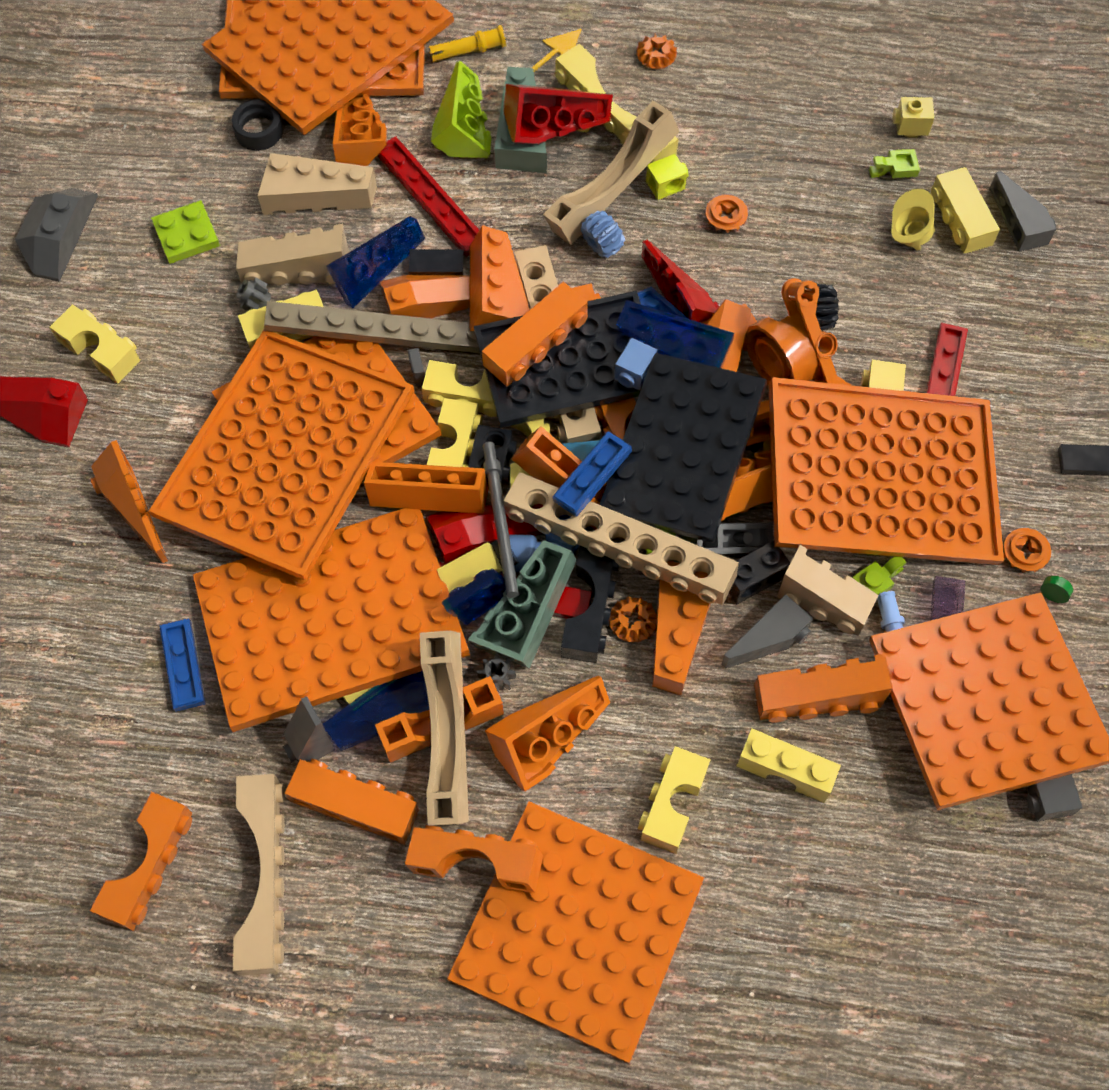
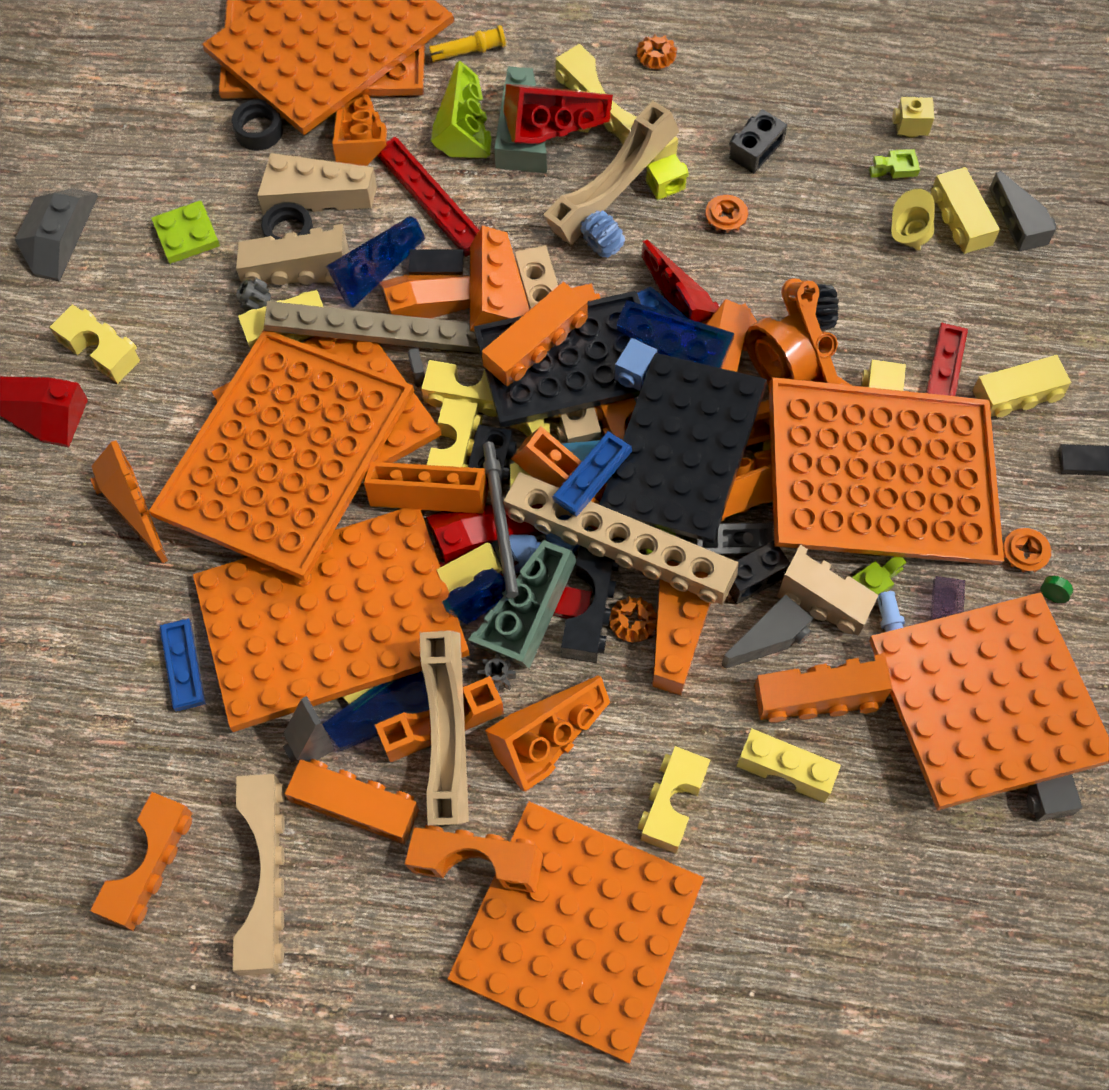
(282, 212): none -> black tyre
(559, 44): yellow piece -> none
(757, 141): none -> black brick
(1023, 386): none -> light yellow brick

